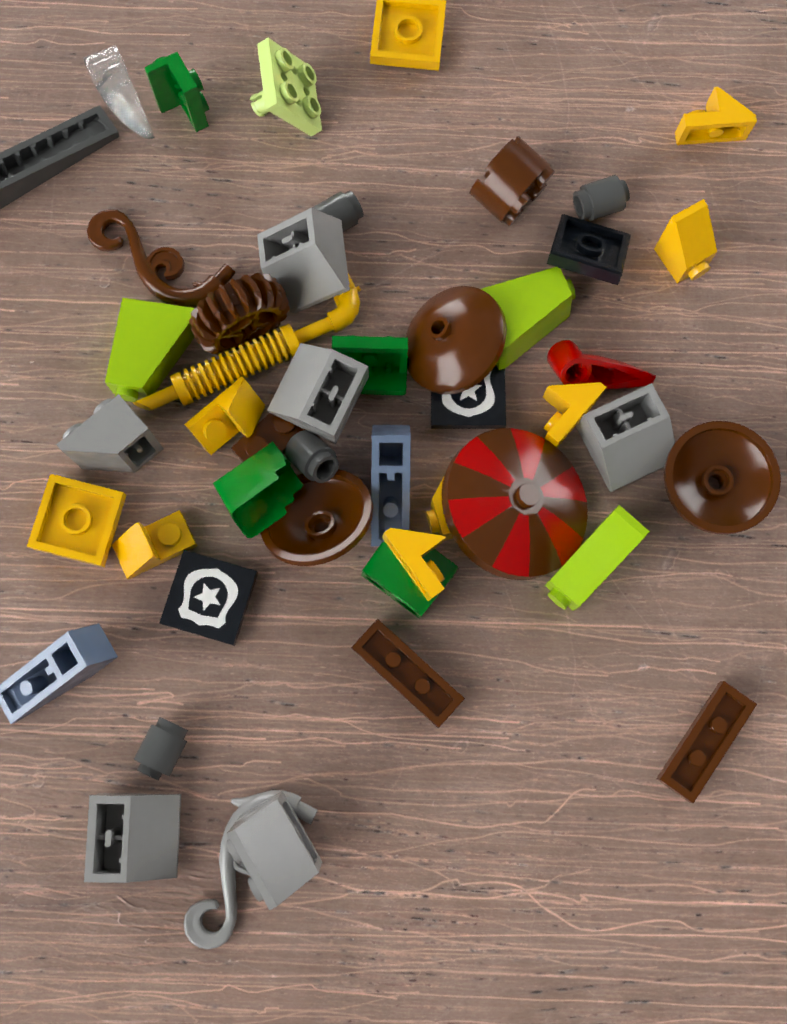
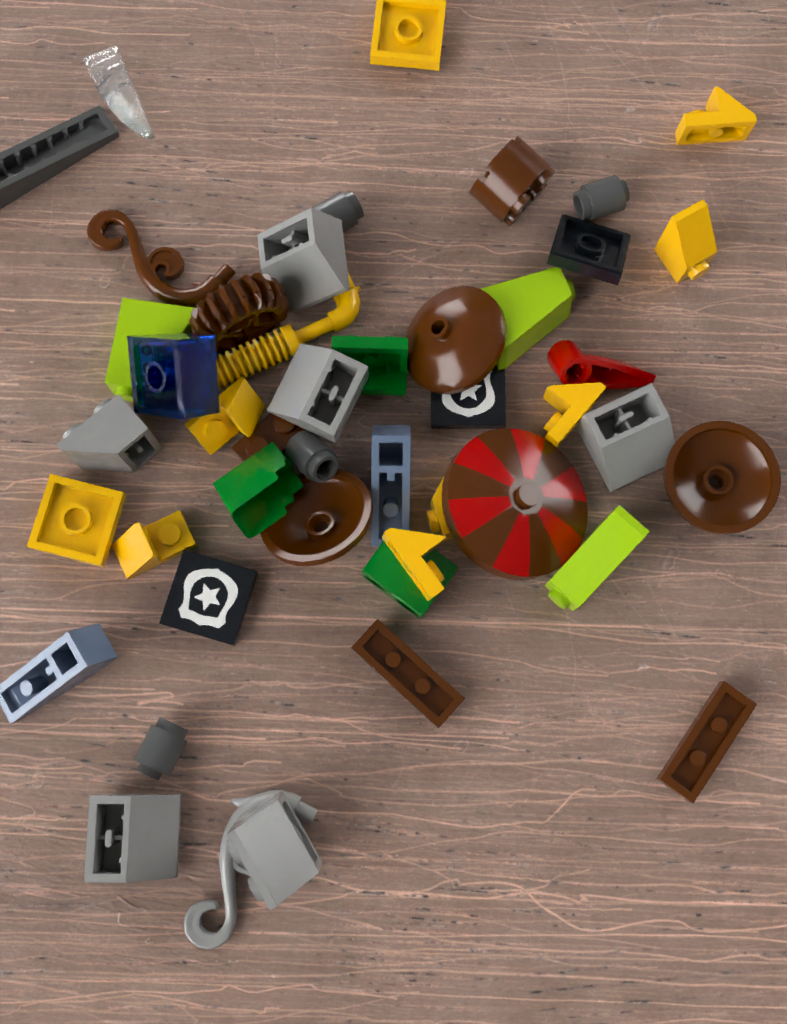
(174, 375): none -> clear blue slope
(177, 86): green bracket -> none
(287, 88): yellowish green plate -> none

